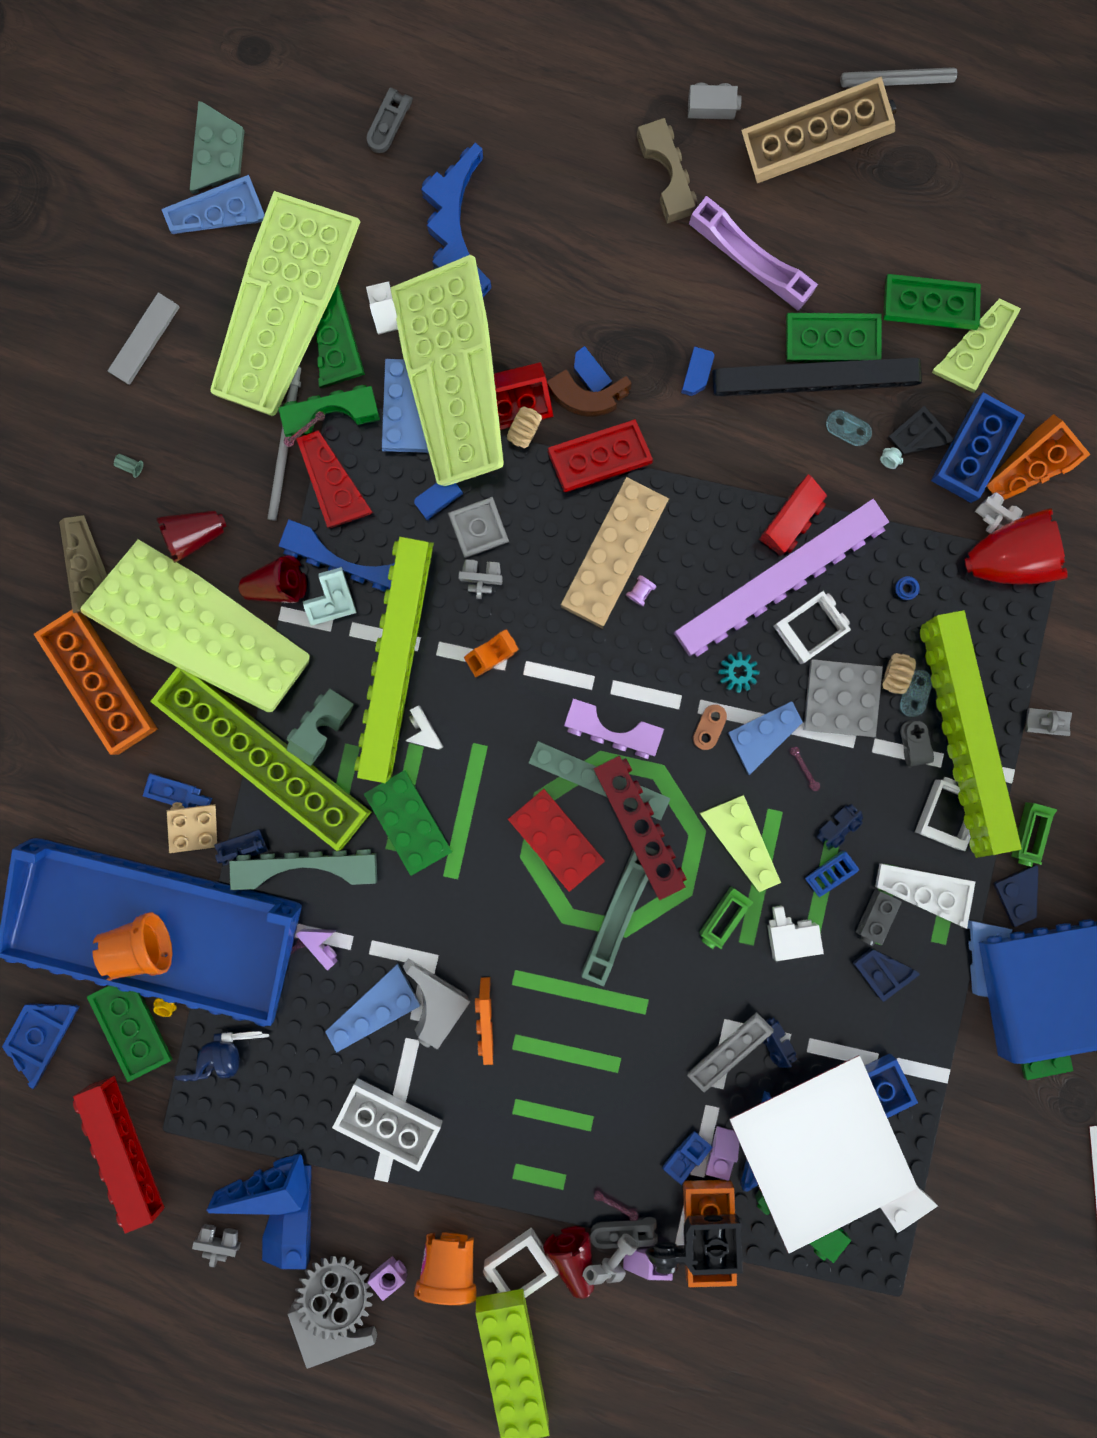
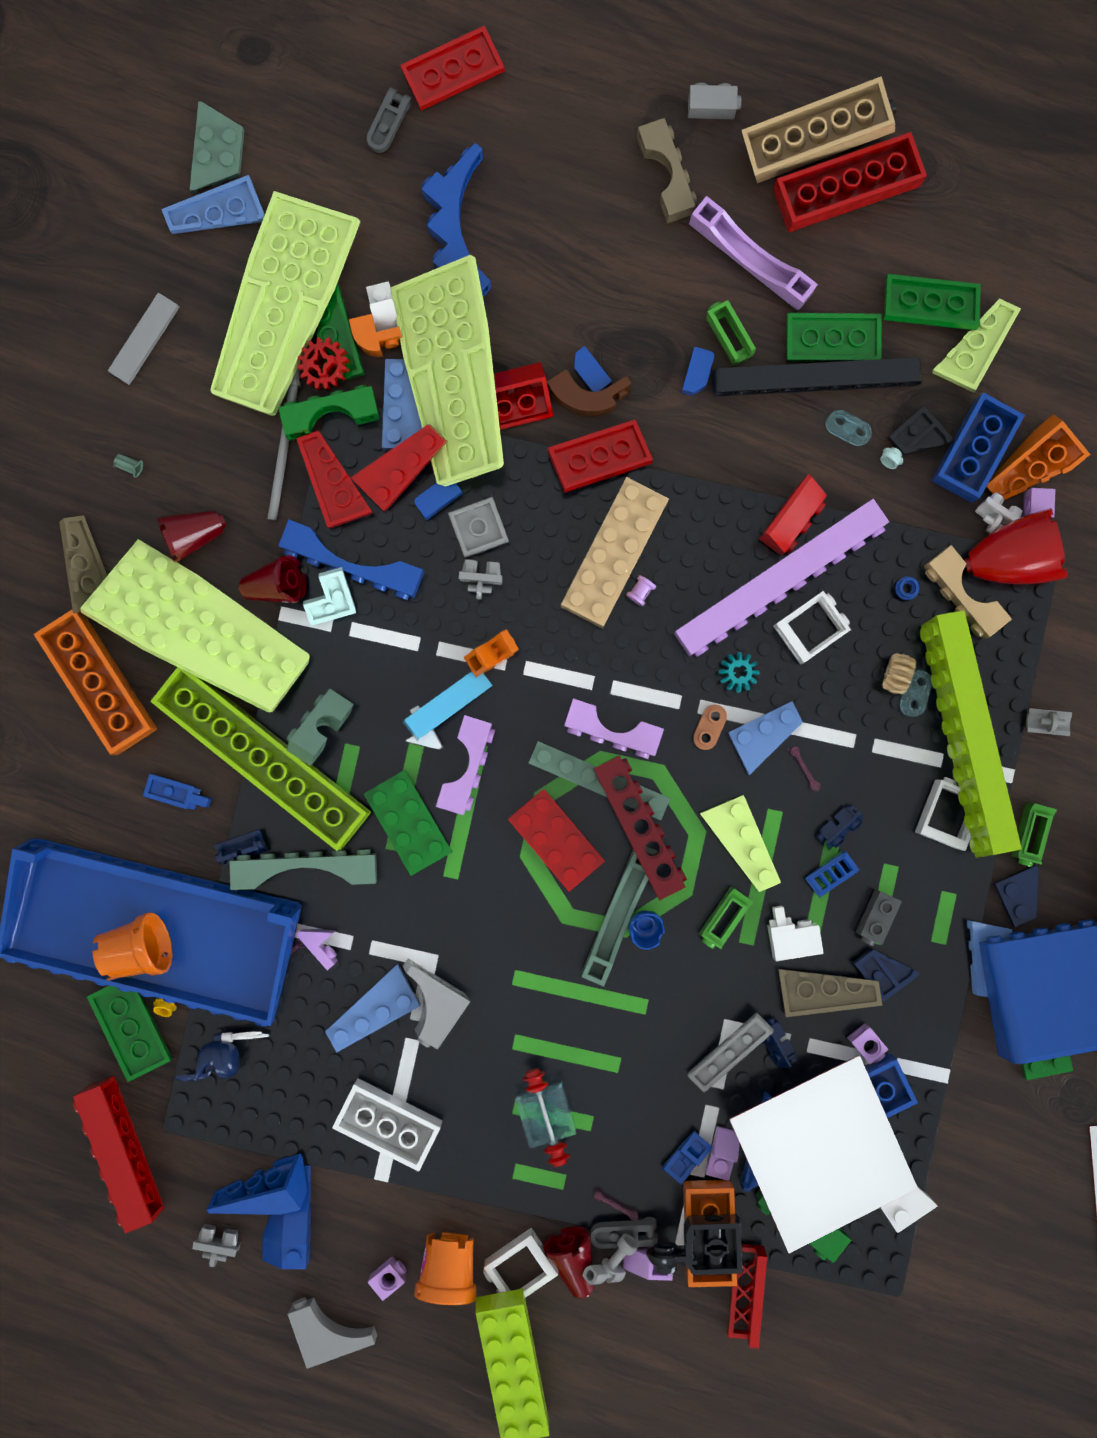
(37, 1037): blue wing -> none
(191, 827): tan hinge -> none
(289, 441): clear pink hinge -> none
(315, 356): none -> red gear
(352, 1307): light grey gear -> none
(369, 339): none -> orange brick
(394, 659): lime brick -> none
(395, 470): none -> red wing
(446, 704): none -> medium azure slope
(452, 68): none -> red plate
(456, 795): none -> lavender arch
(484, 1025): orange wing -> none
(524, 427): tan gear -> none
(546, 1116): none -> clear light blue brick
(646, 929): none -> blue hair
(724, 310): none -> bright green window
(755, 1298): none -> red fence
(822, 993): none -> dark tan wing
(843, 698): light grey plate -> none
(849, 182): none -> red brick
(860, 1037): none -> lavender brick
(901, 77): light grey axle -> none
(917, 746): dark grey piece -> none
(933, 892): white wing -> none
(947, 571): none -> tan arch
(1038, 499): none -> lavender brick

